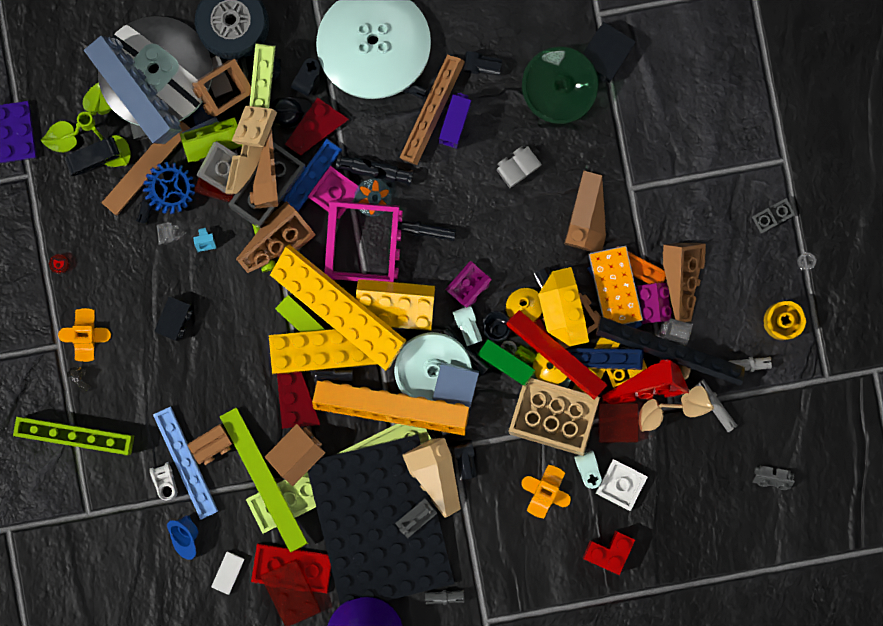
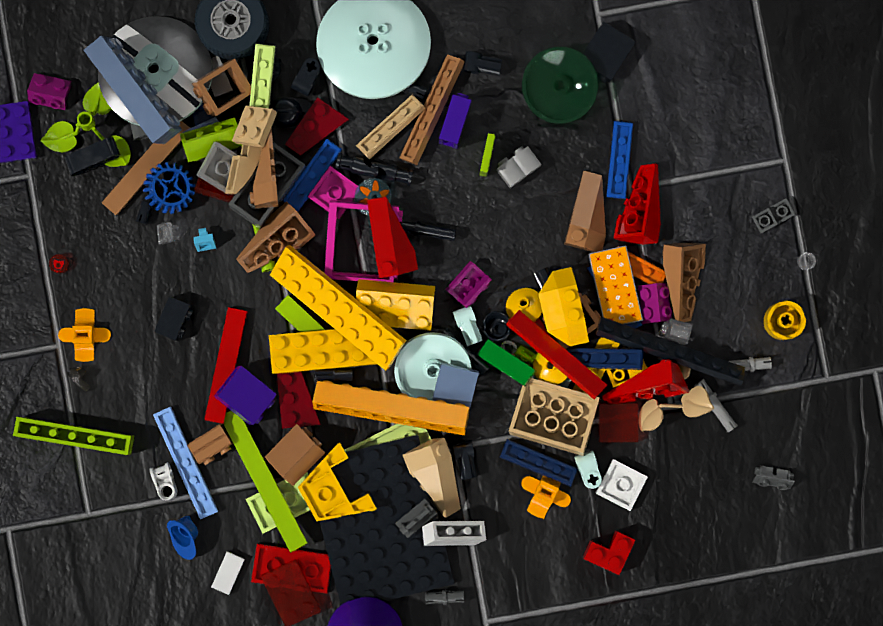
(48, 91): none -> magenta bracket
(226, 361): none -> red tile
(245, 395): none -> dark purple brick
(325, 494): none -> yellow wing
(390, 126): none -> tan tile
(391, 245): none -> red wedge
(453, 533): none -> white brick
(487, 155): none -> lime tile
(538, 462): none -> dark blue tile
(619, 160): none -> blue tile
(641, 216): none -> red wedge

